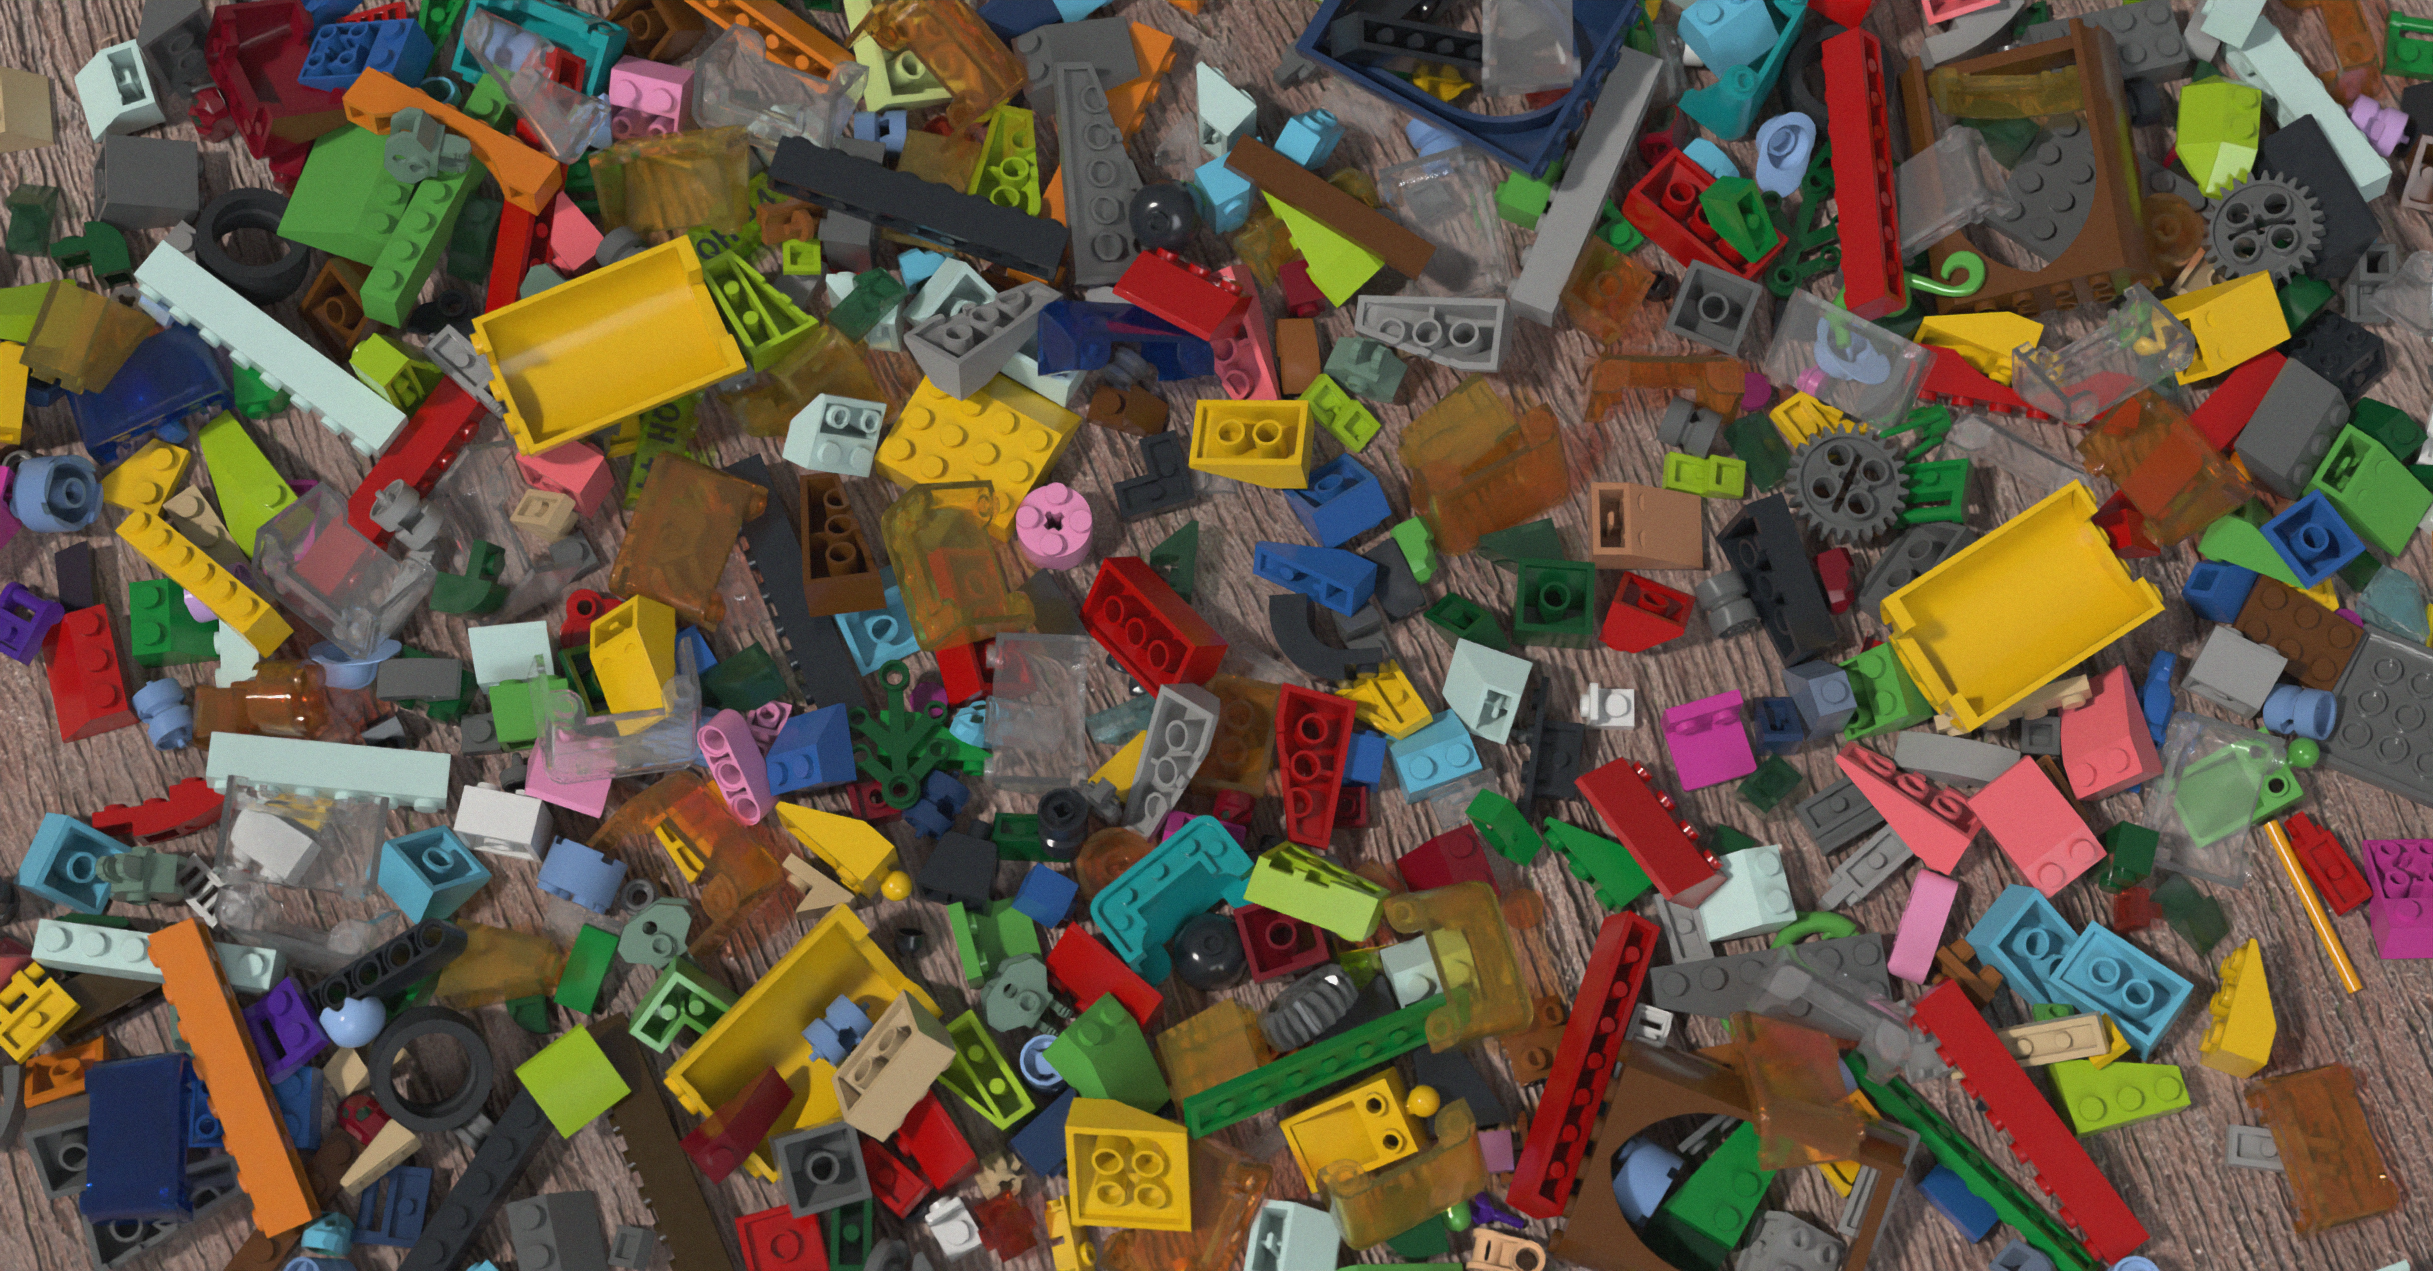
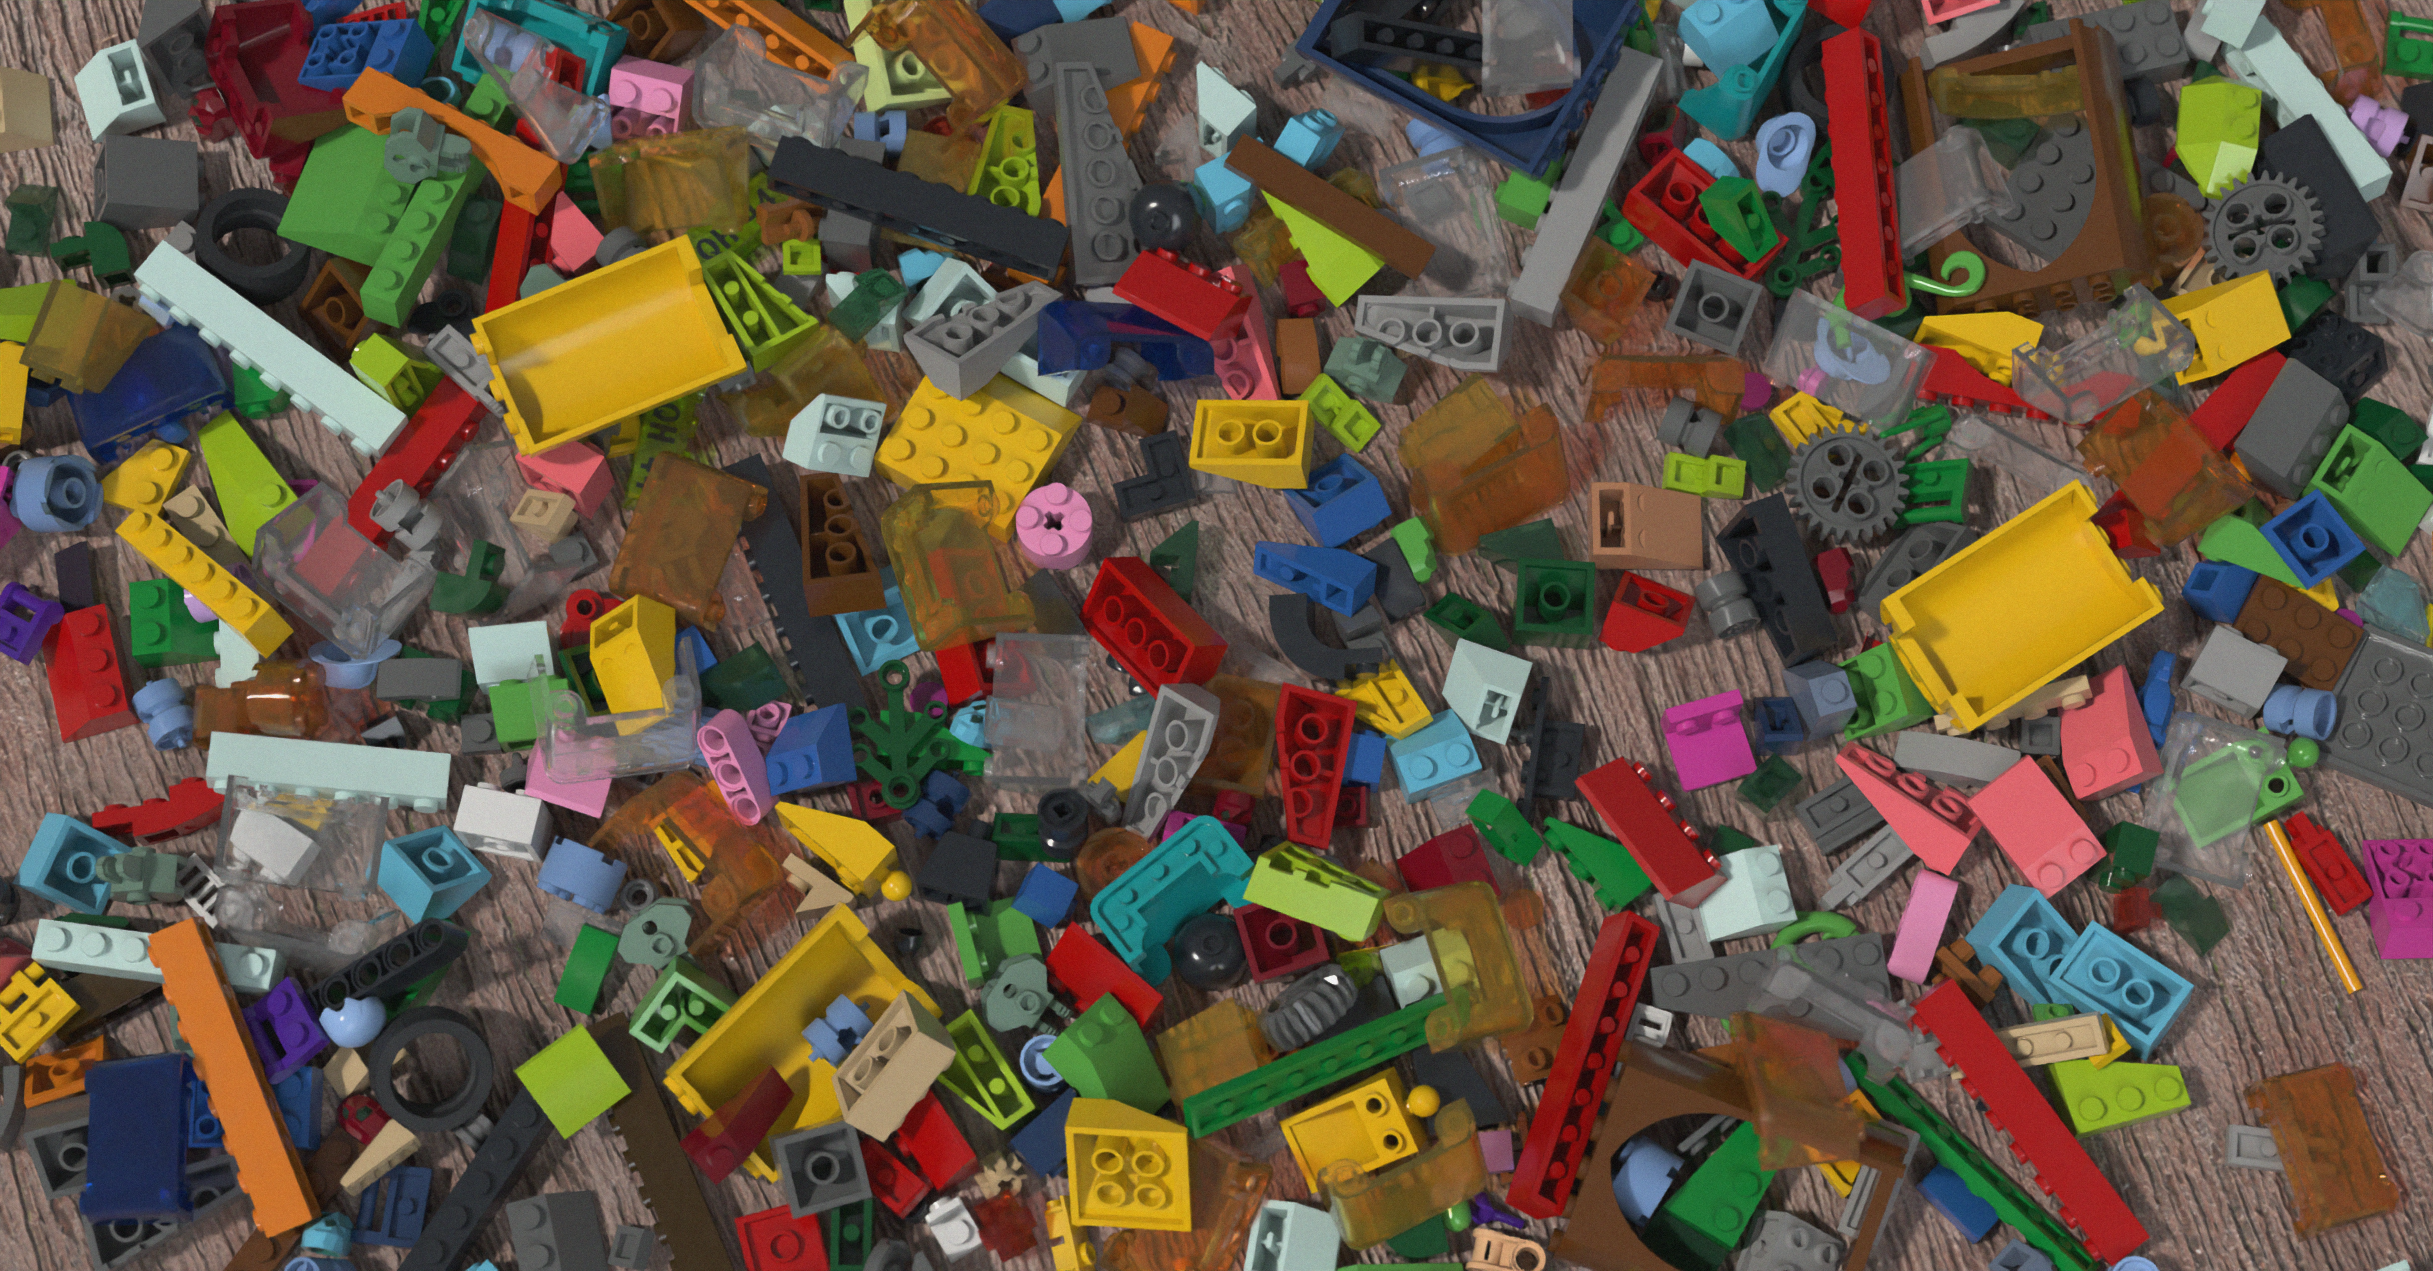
(498, 968): clear yellow slope -> none
(530, 1013): dark green tile -> none
(1608, 708): white bracket -> none
(2242, 1016): yellow slope -> none

